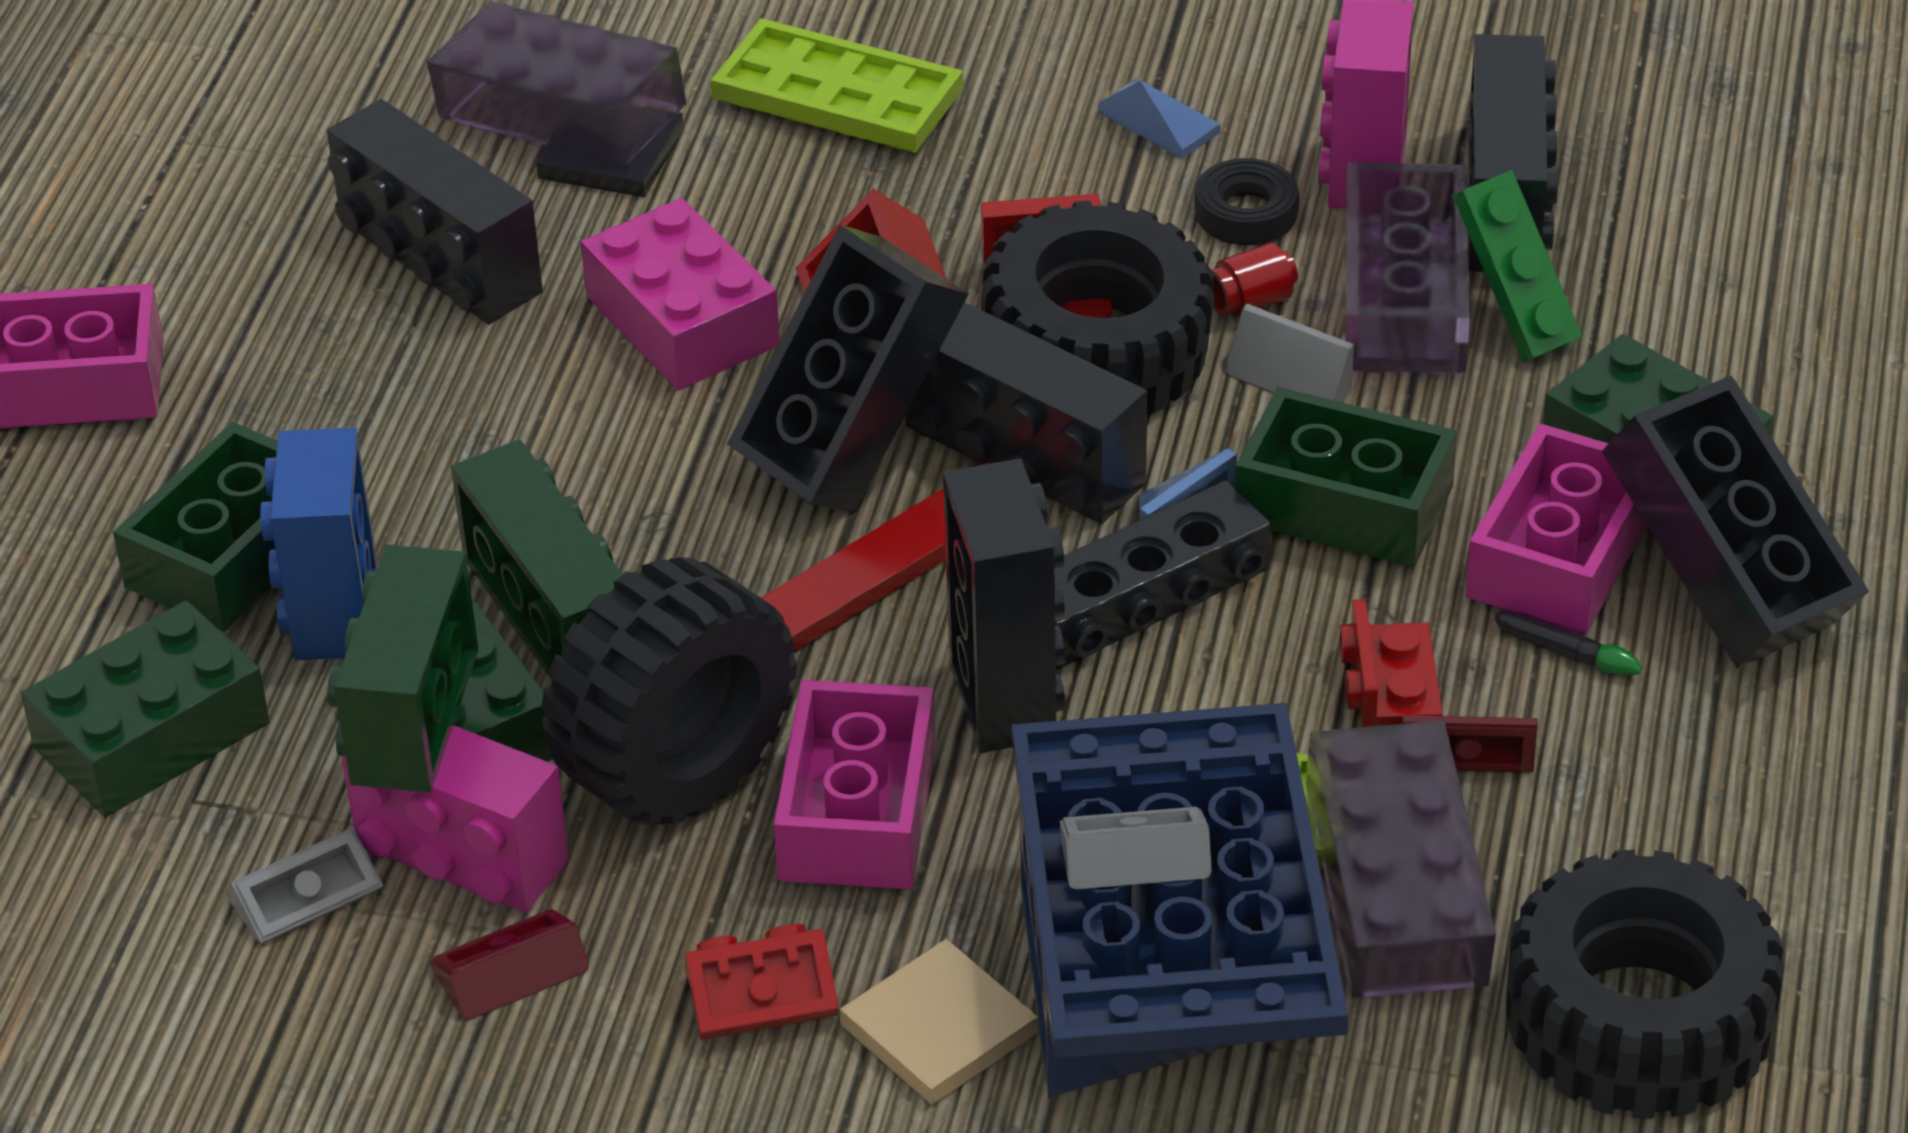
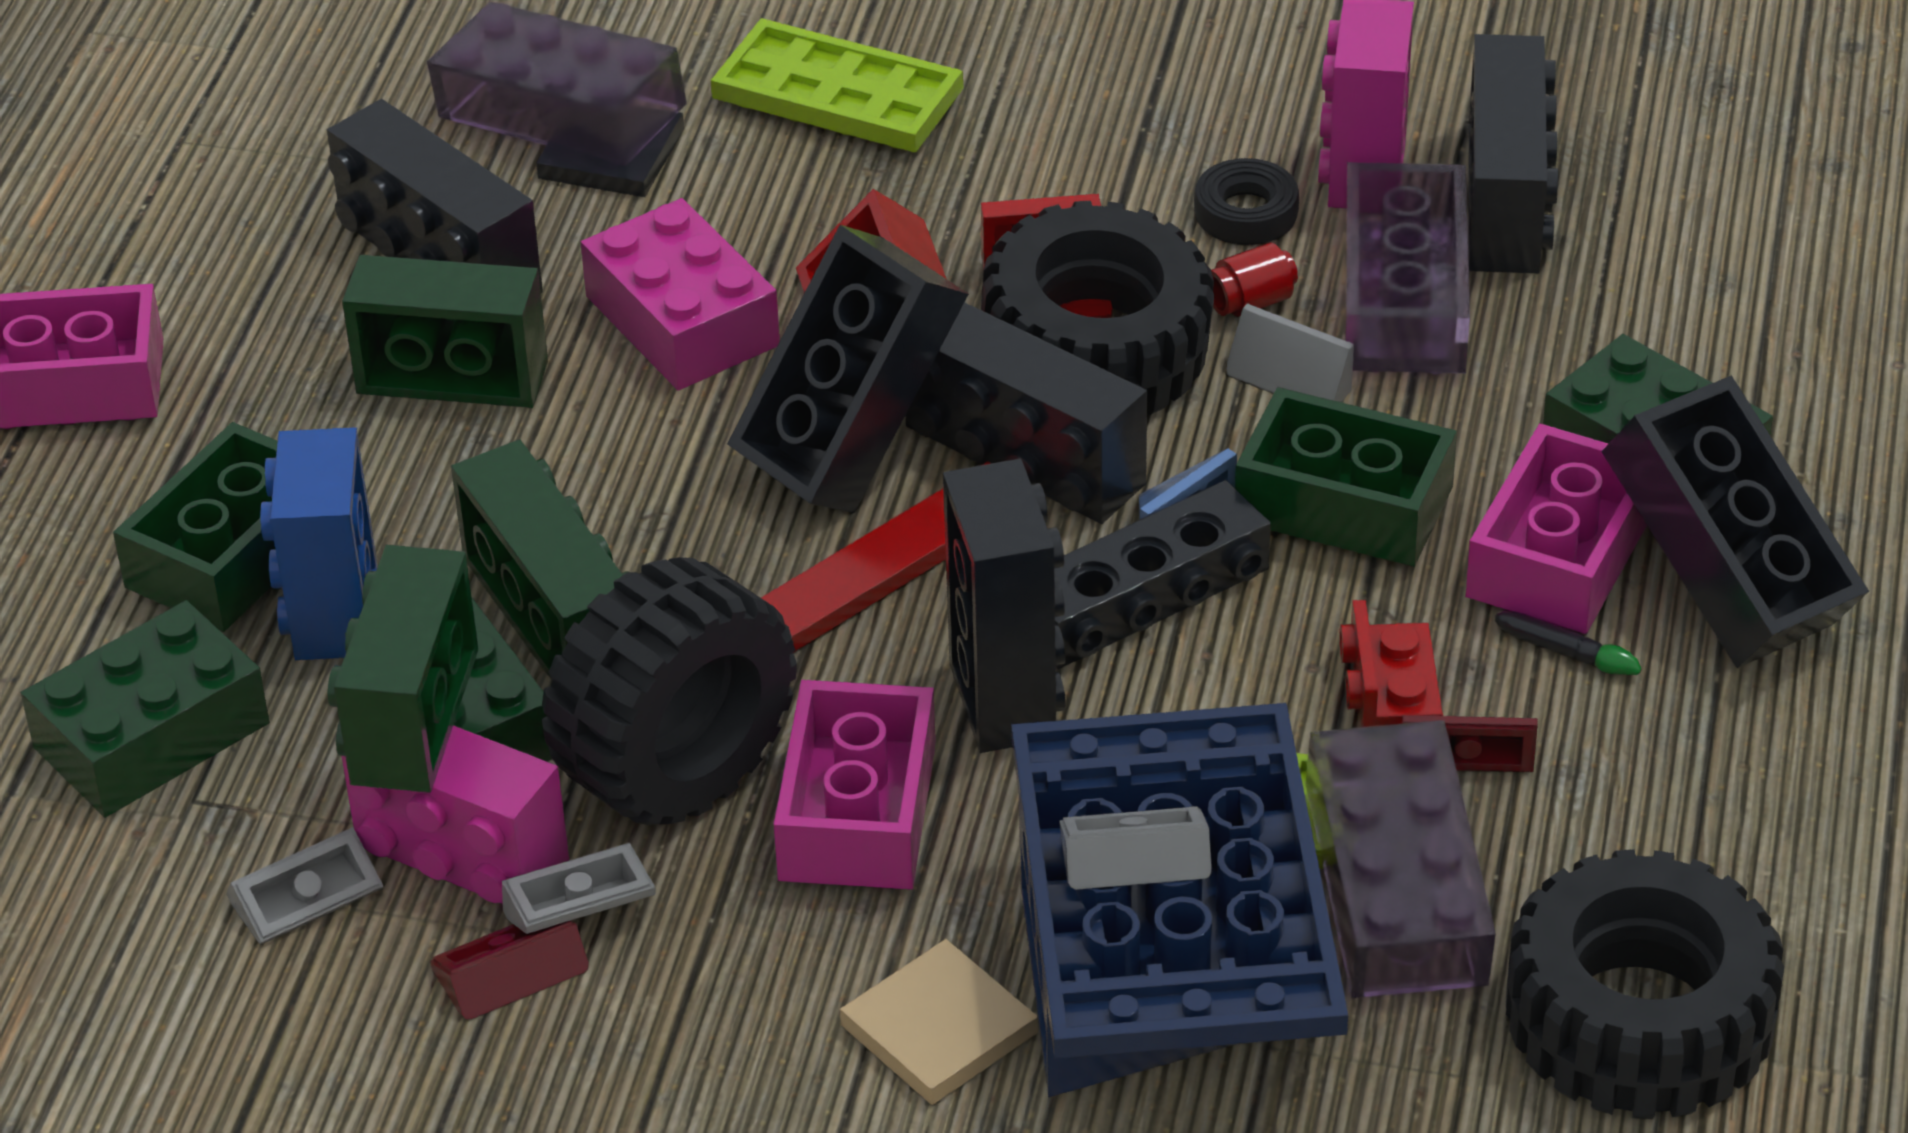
(446, 331): none -> dark green brick
(575, 888): none -> light grey slope
(760, 981): red bracket -> none
(1159, 118): medium blue slope -> none
(1517, 265): green plate -> none

